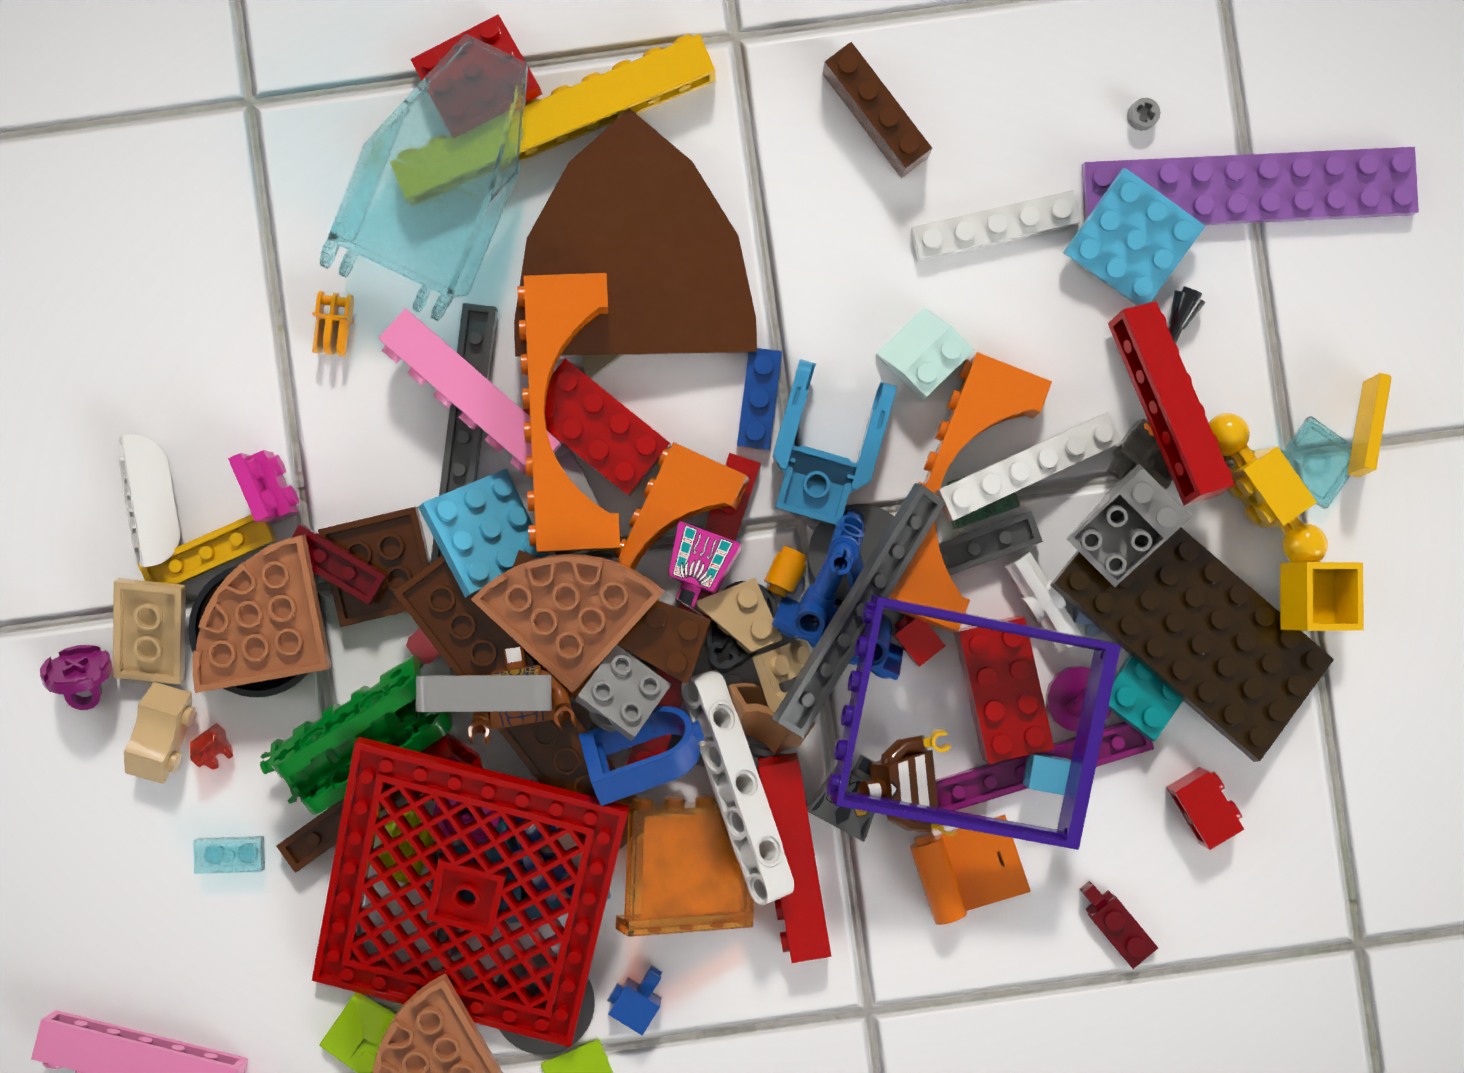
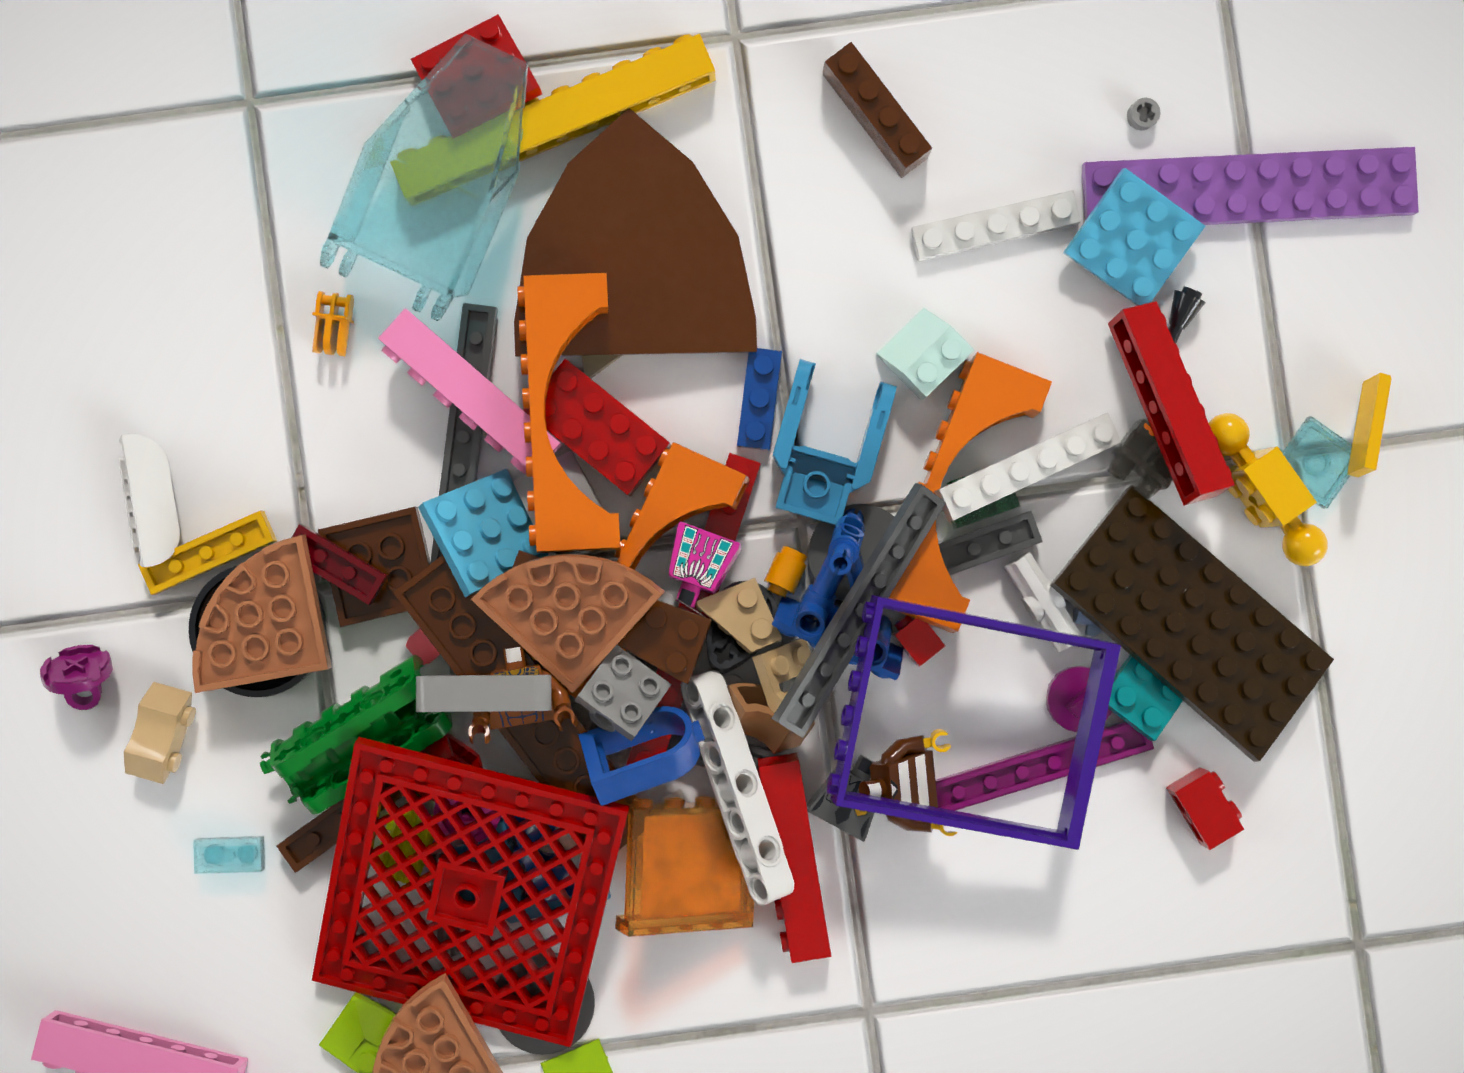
(149, 631): tan plate -> none
(208, 745): clear red tile -> none
(265, 486): dark pink plate -> none
(635, 1002): blue brick -> none
(966, 871): orange door -> none
(1003, 692): red brick -> none
(1046, 773): medium azure brick -> none
(1118, 925): dark red hinge -> none
(1128, 525): light grey slope -> none
(1321, 596): yellow piece -> none

